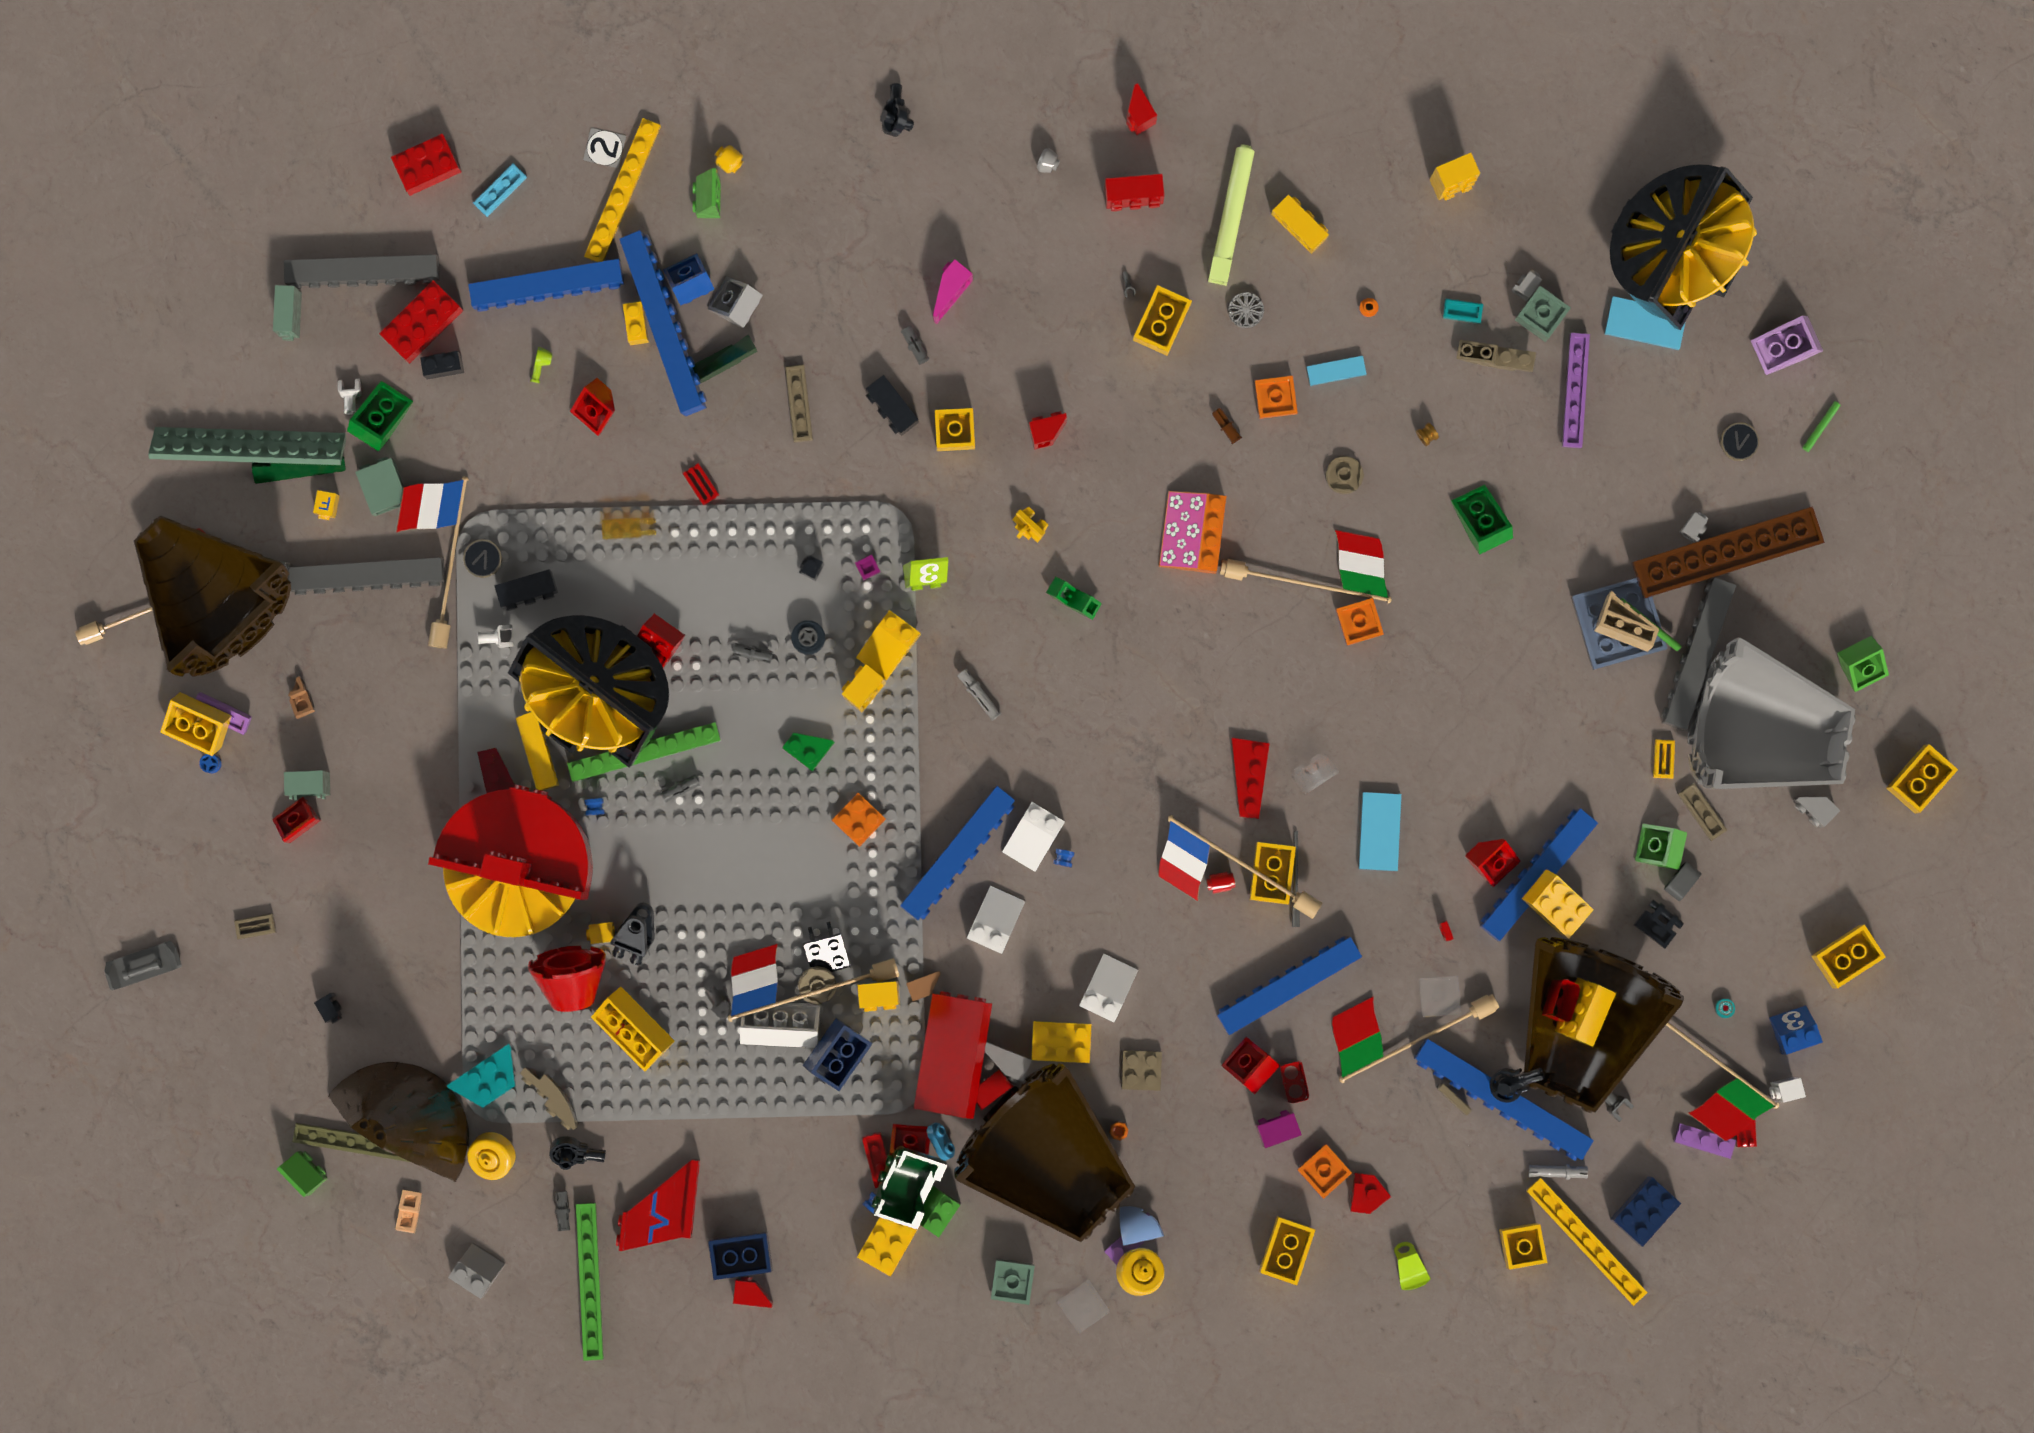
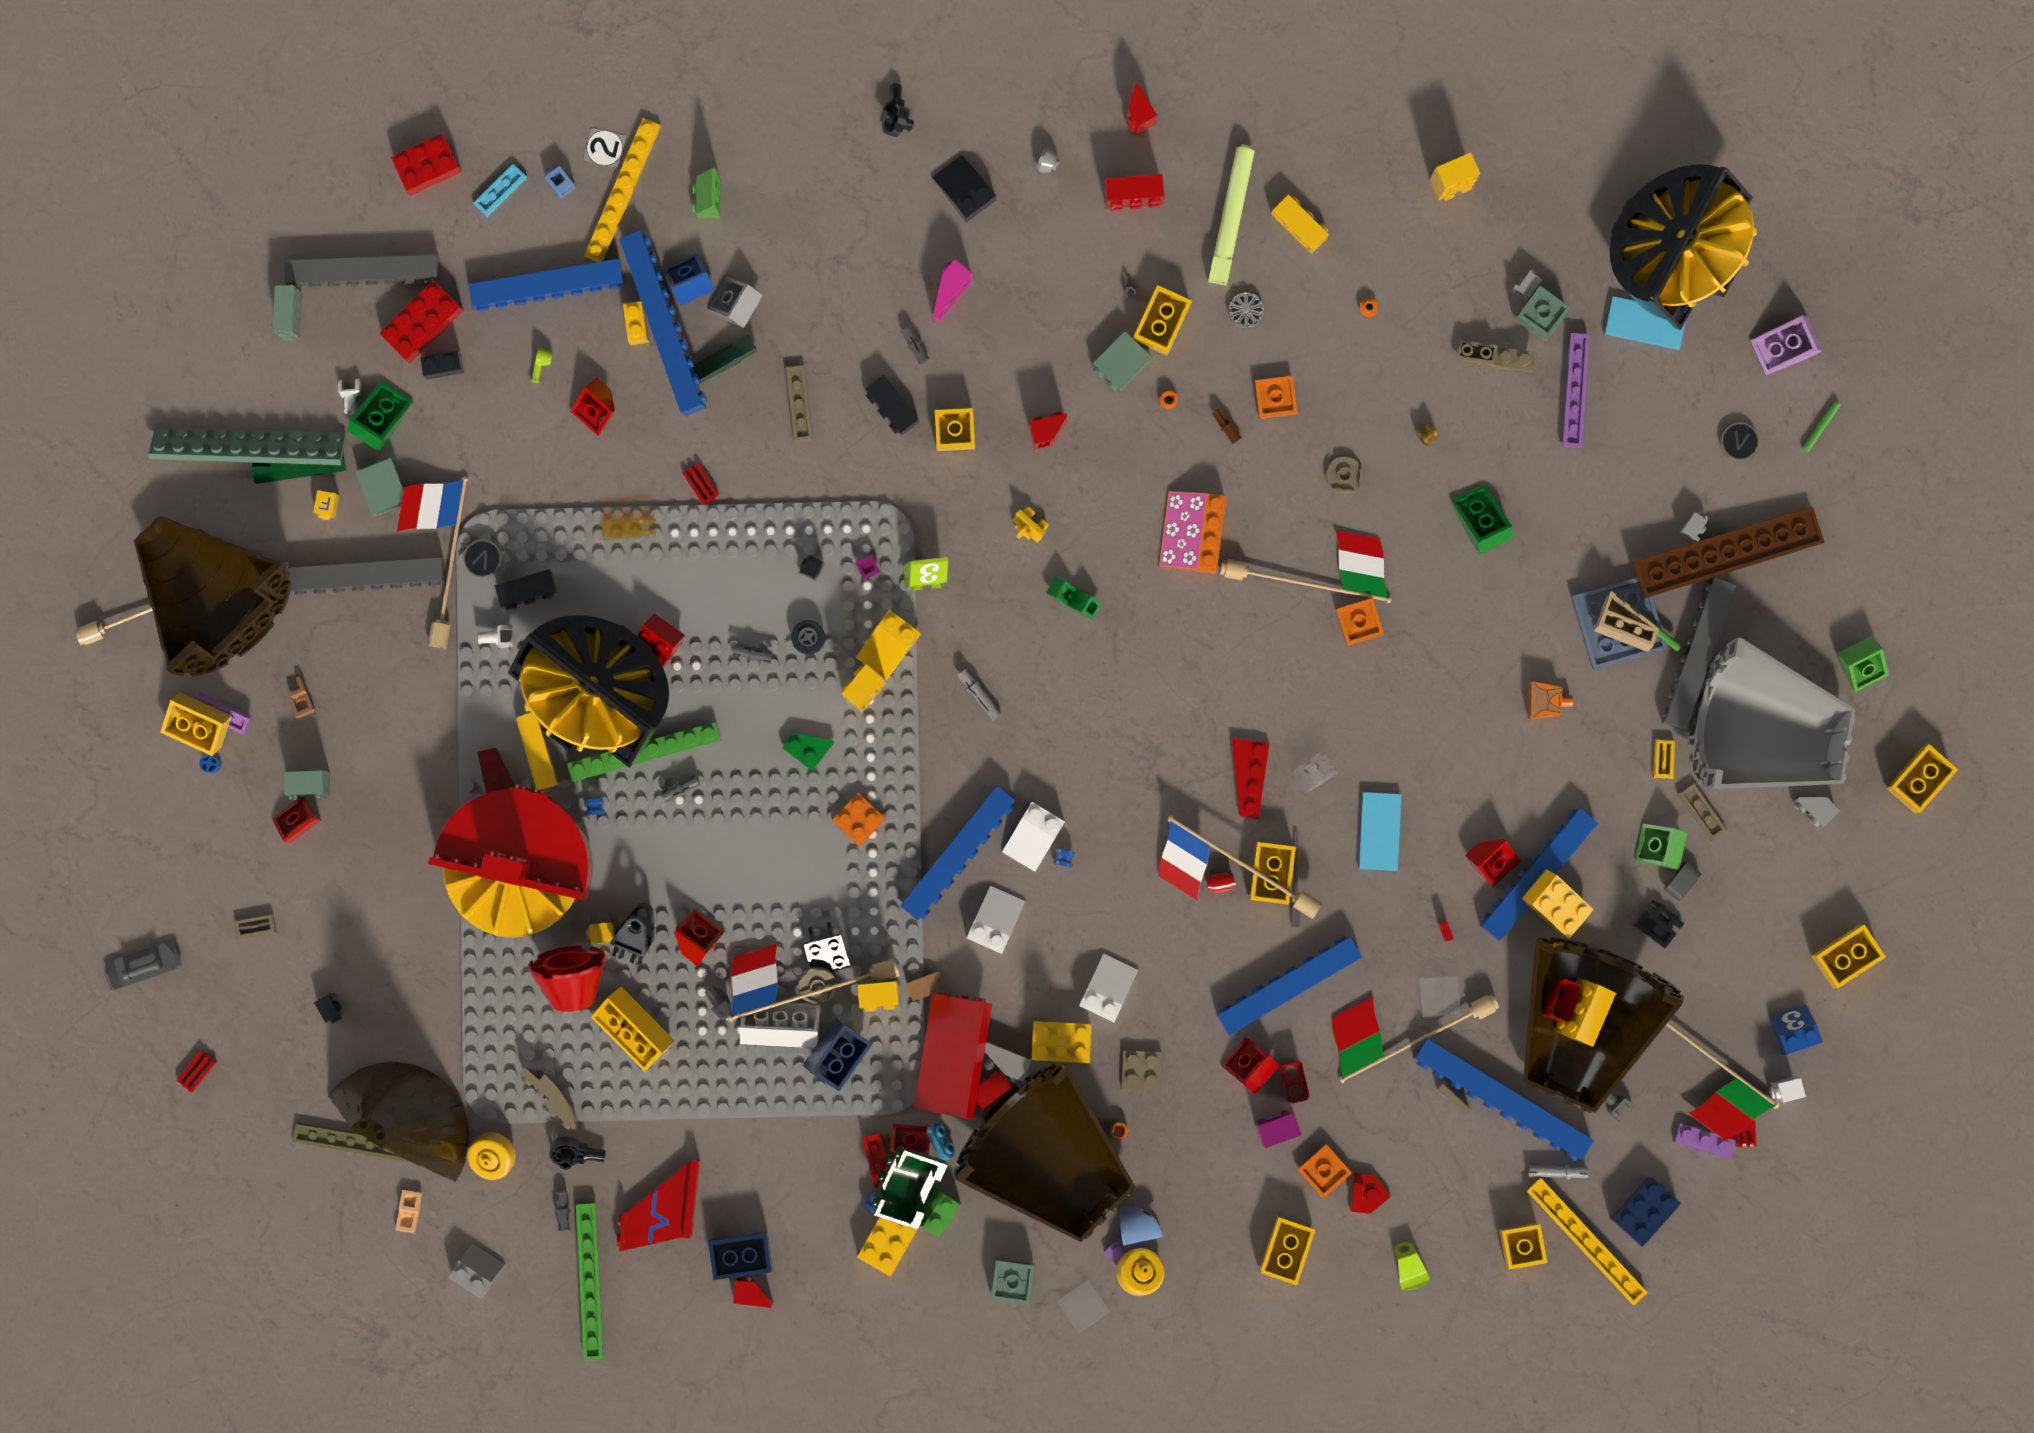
(185, 1084): none -> red tile
(302, 1173): bright green slope -> none
(487, 1079): teal wing -> none
(555, 174): none -> medium blue brick
(697, 937): none -> red slope
(729, 159): yellow head -> none
(964, 188): none -> black slope
(1121, 362): none -> sand green brick
(1168, 393): none -> orange plate
(1336, 370): medium azure tile -> none
(1463, 311): teal tile -> none
(1513, 1082): black pin -> none
(1546, 700): none -> torso
(1725, 1008): teal tile -> none

